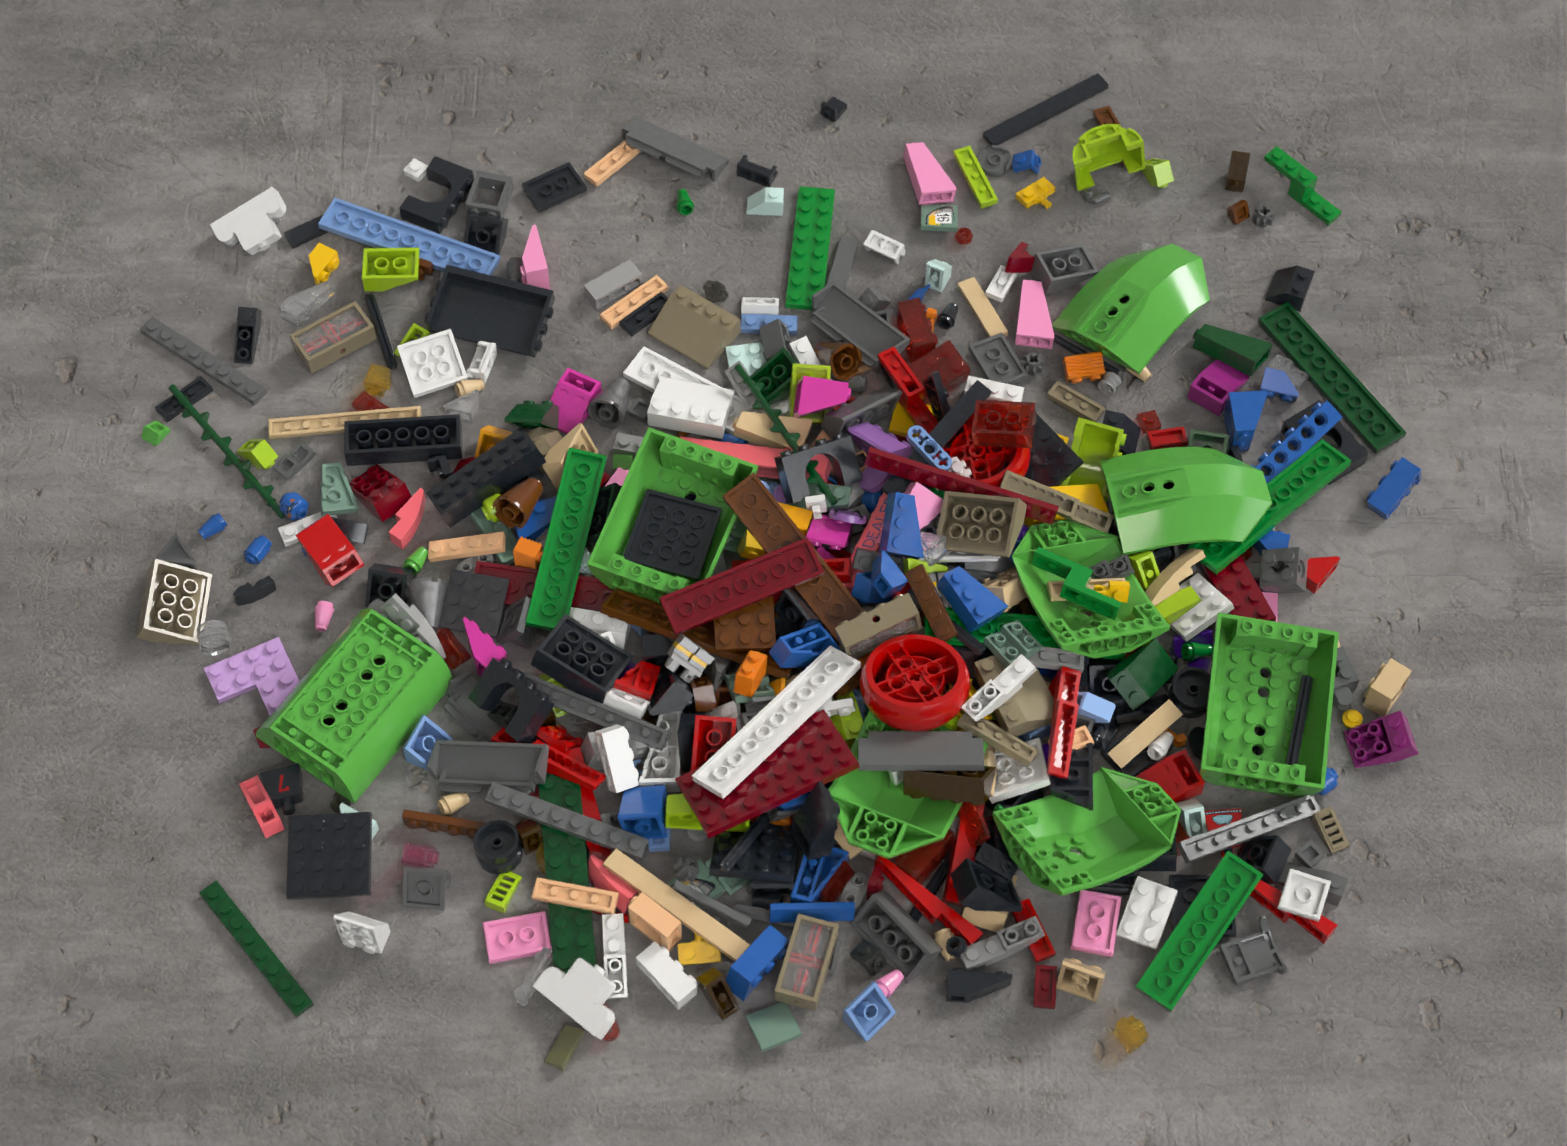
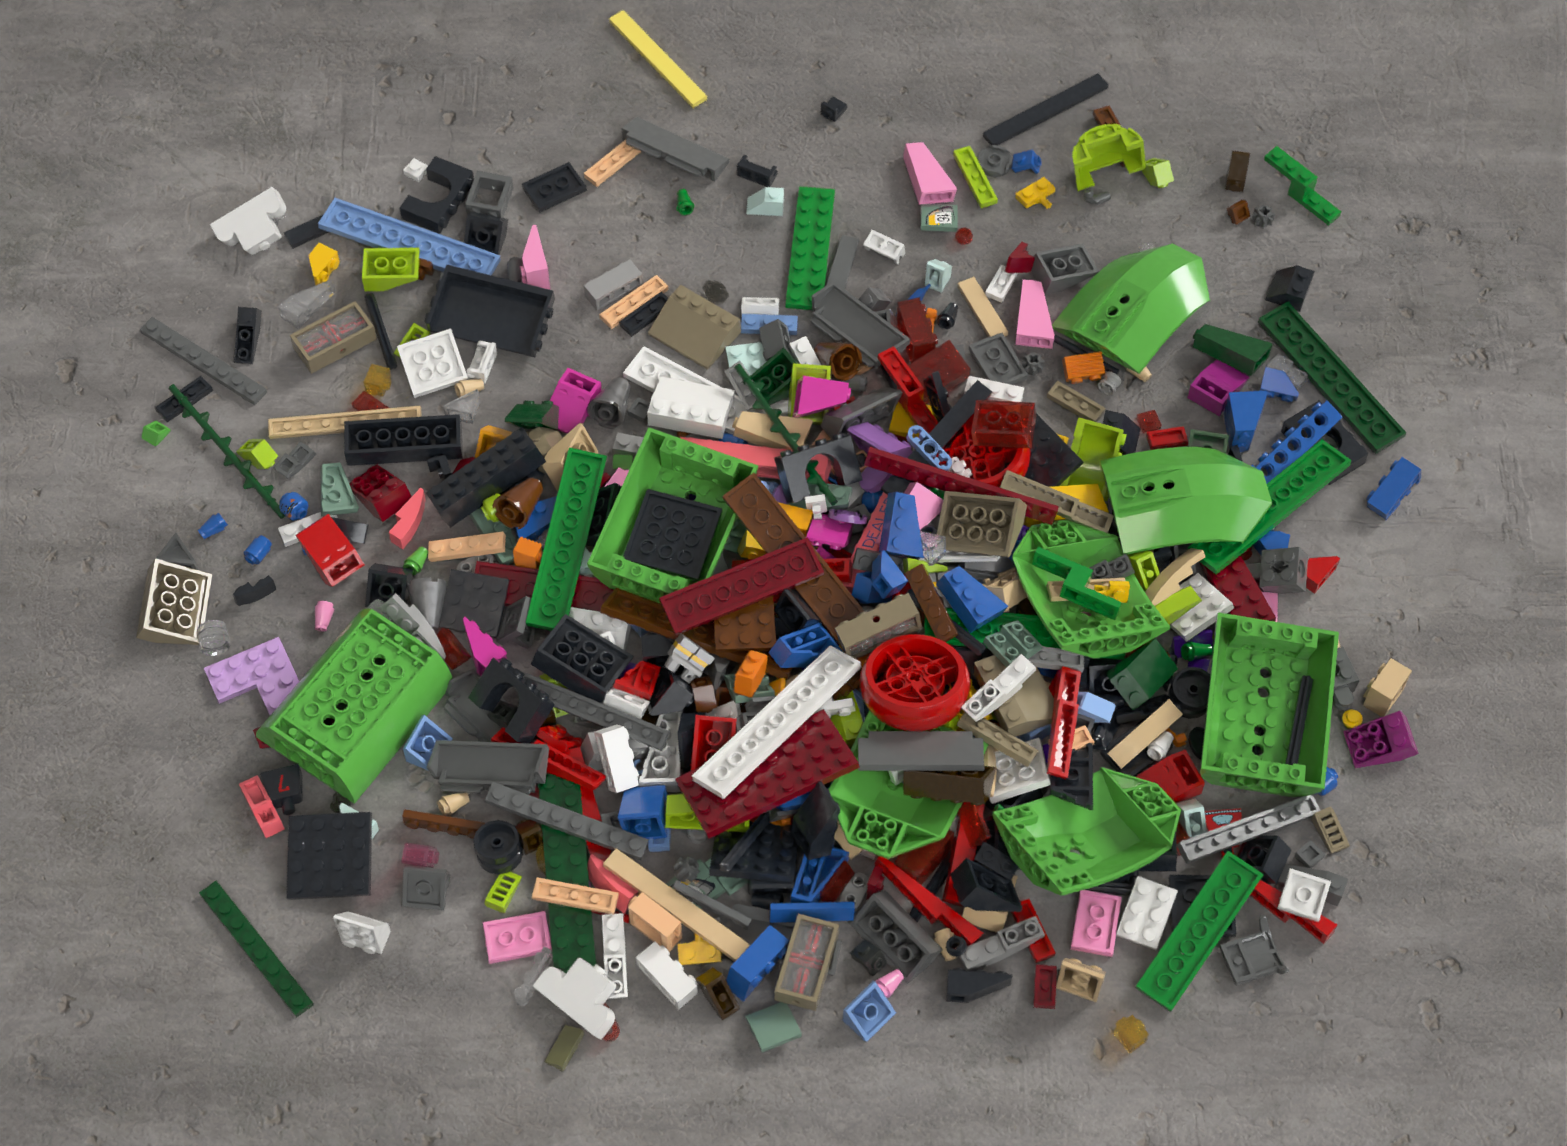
(658, 59): none -> light yellow tile

